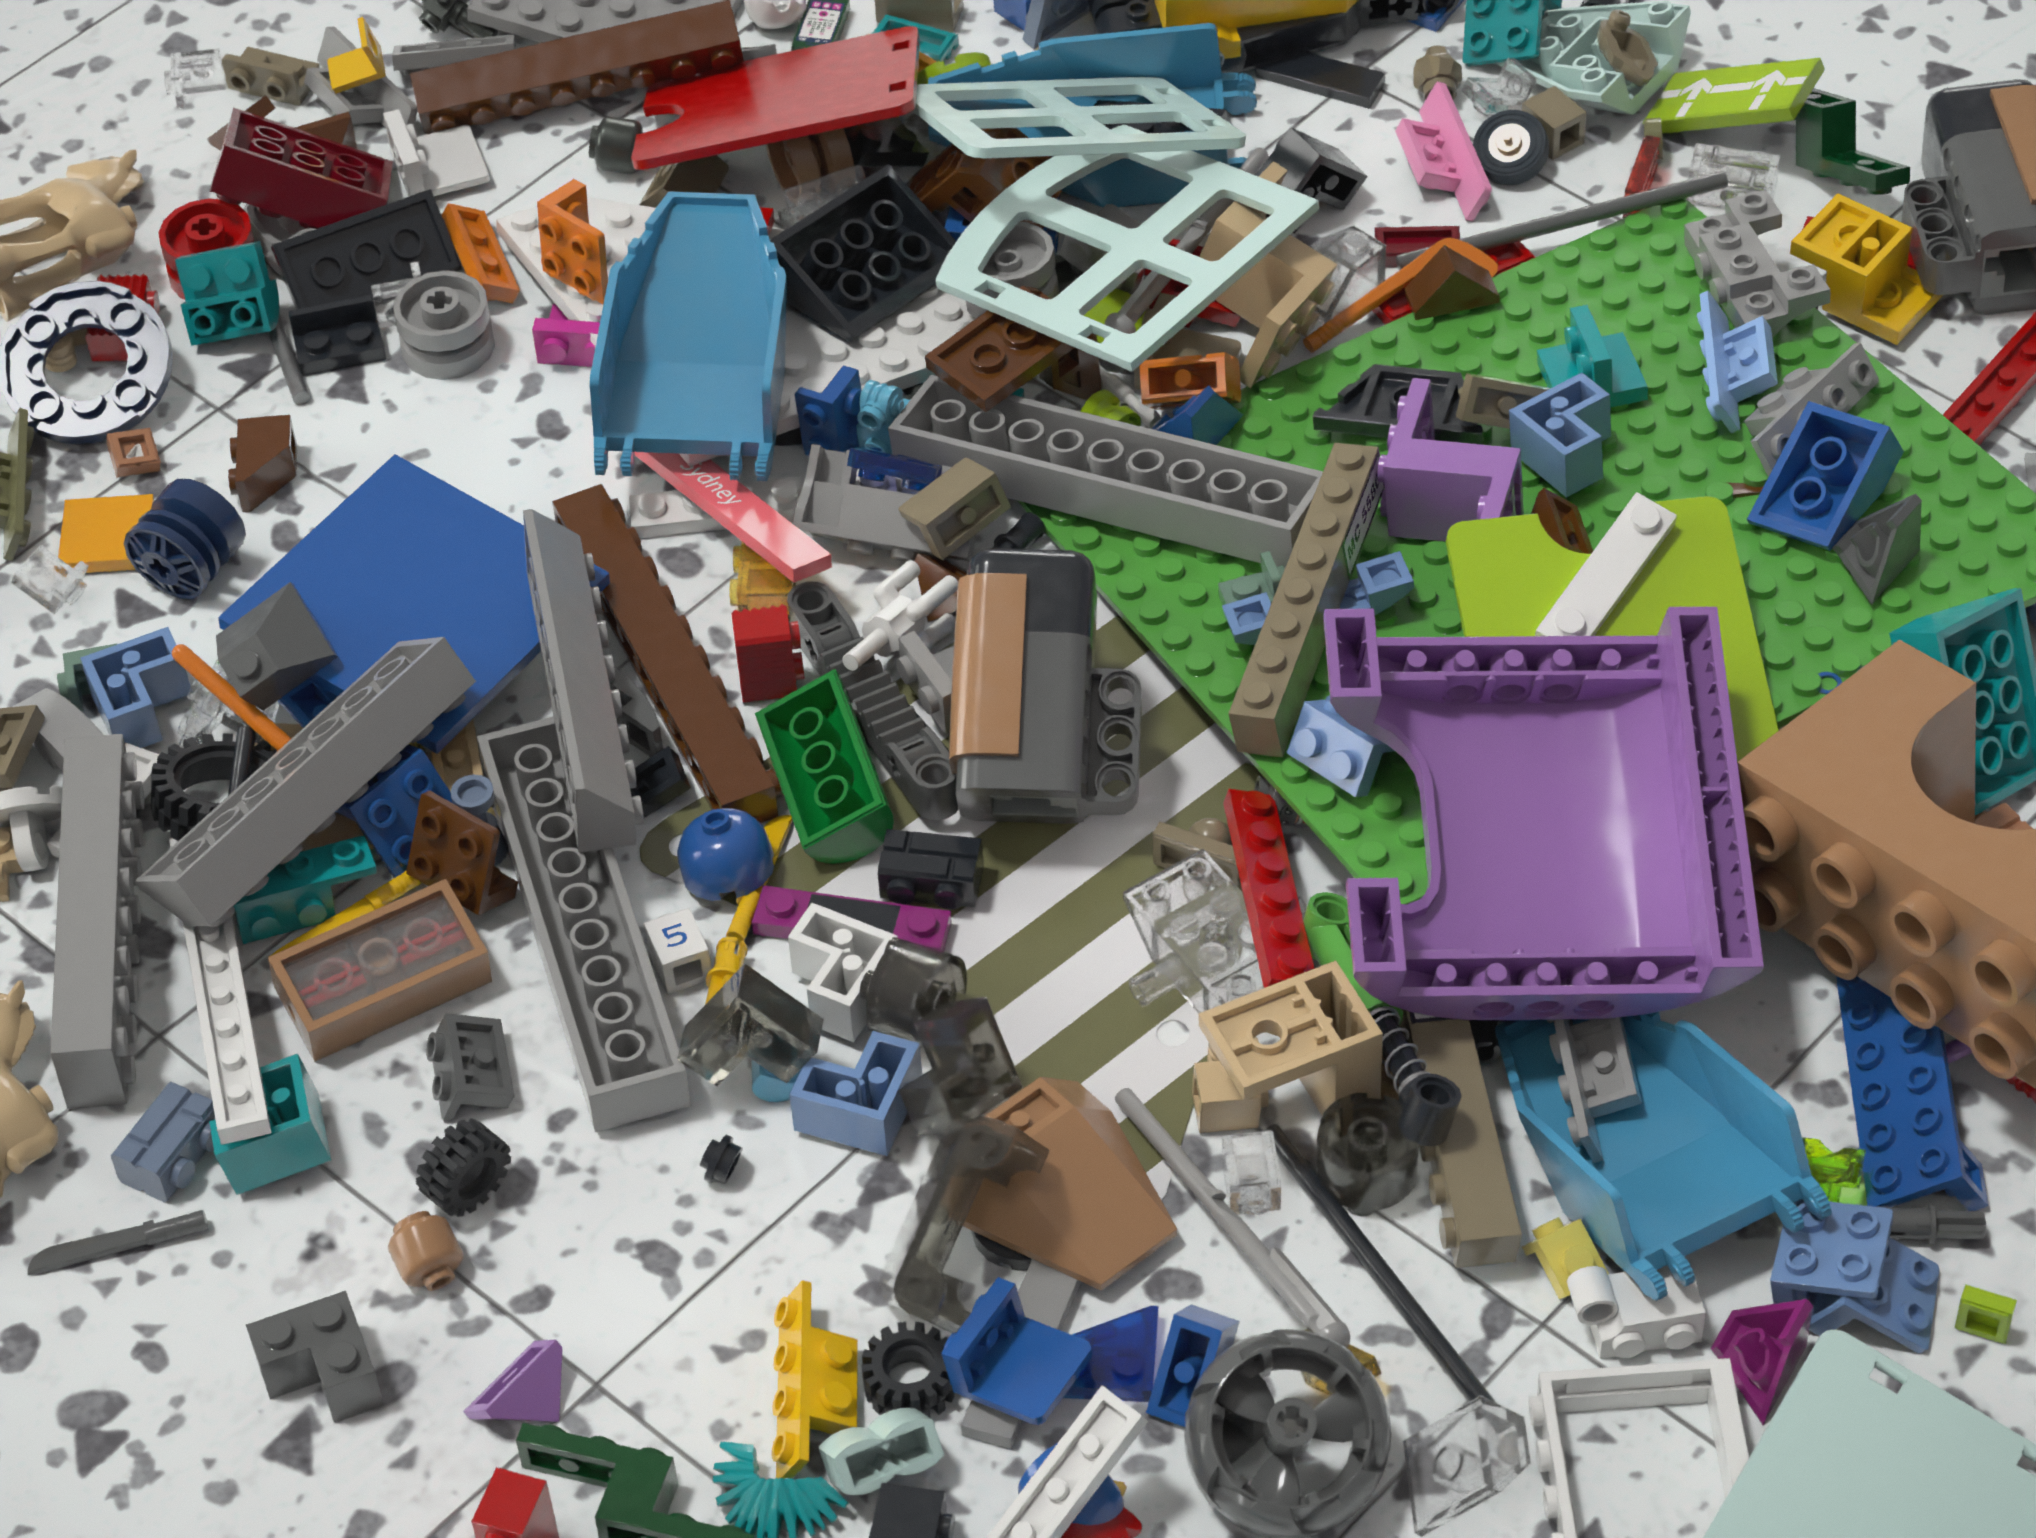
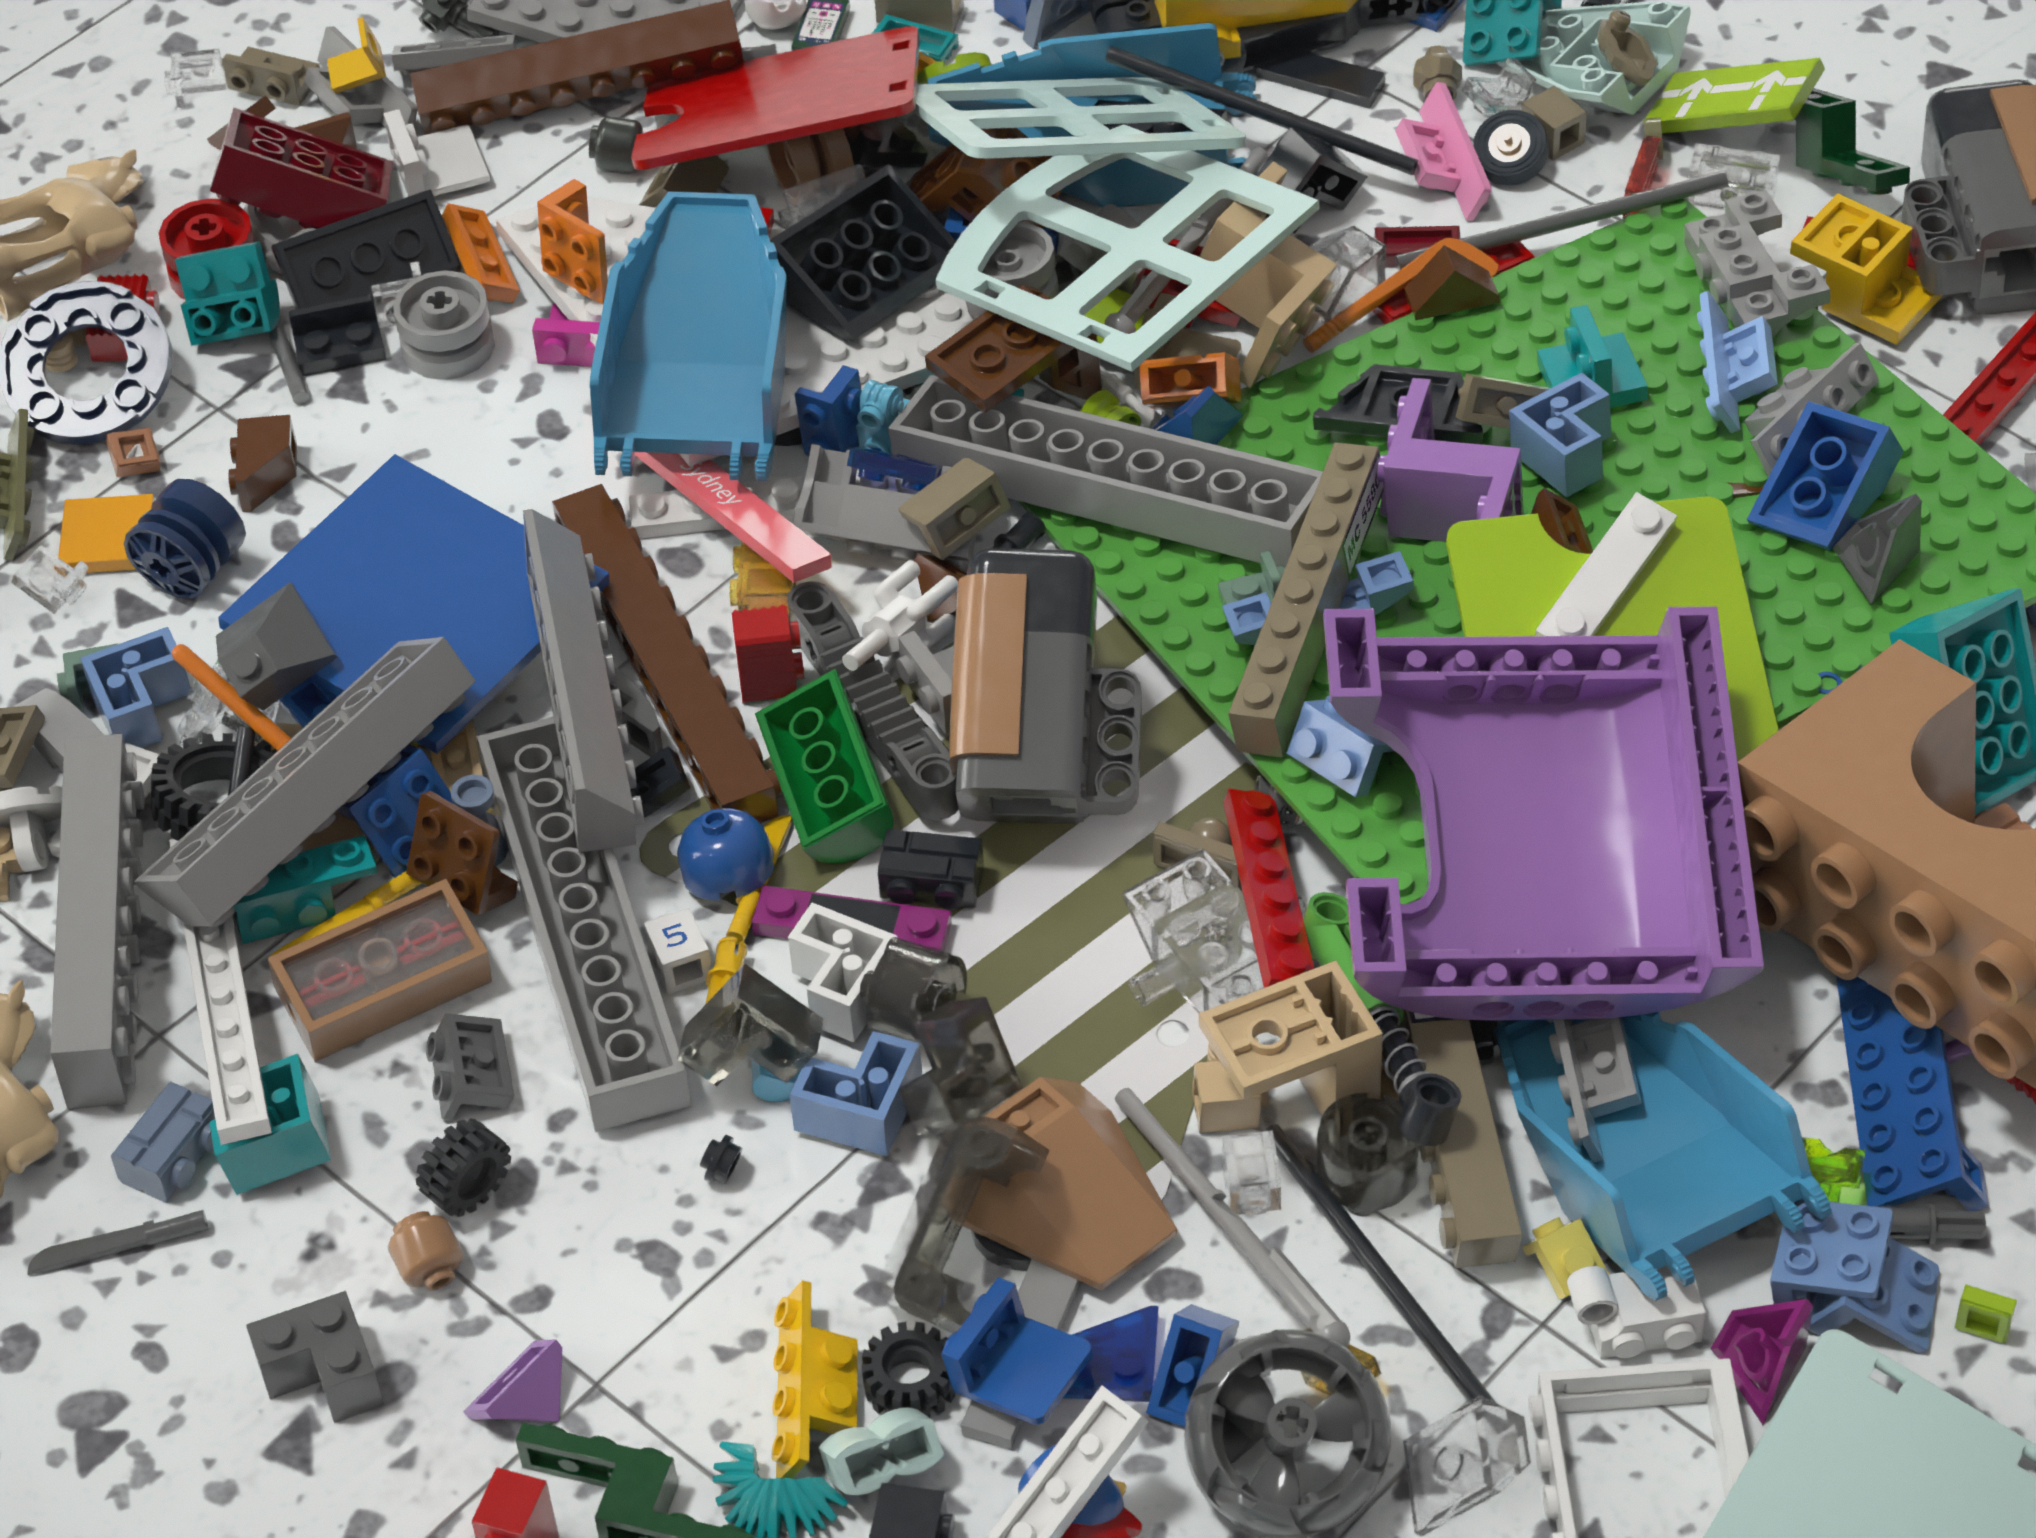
(1261, 110): none -> black piece

